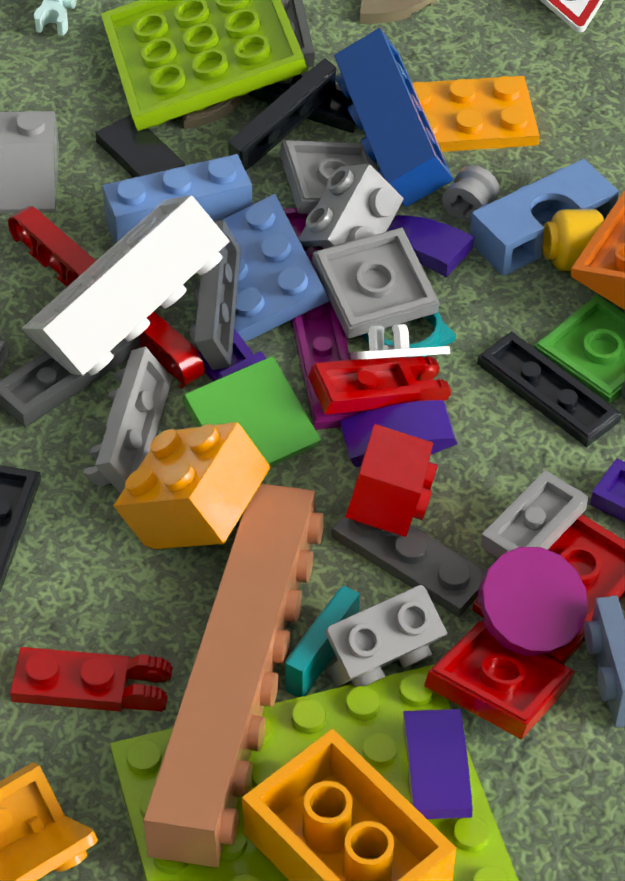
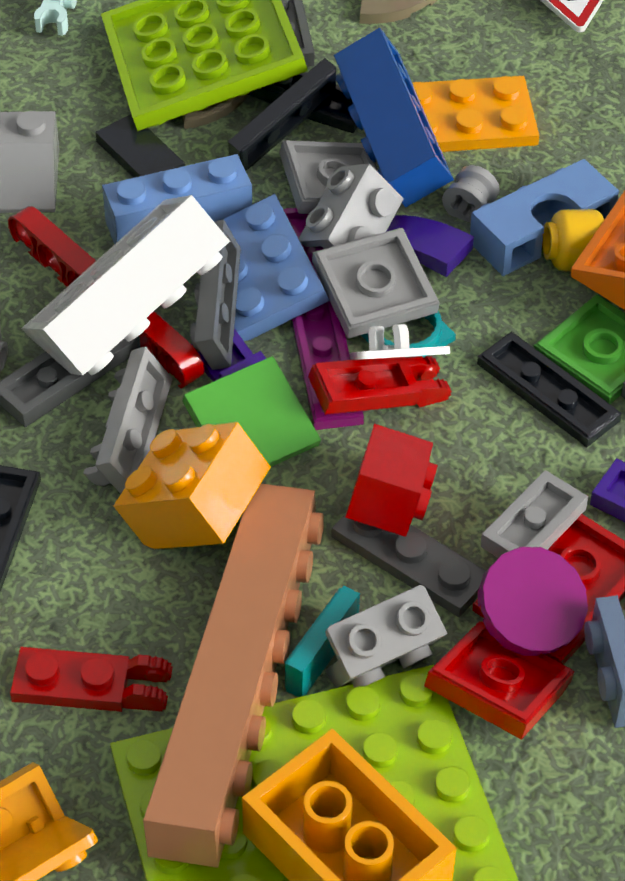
(420, 419): dark purple slope -> none
(437, 763): dark purple slope -> none

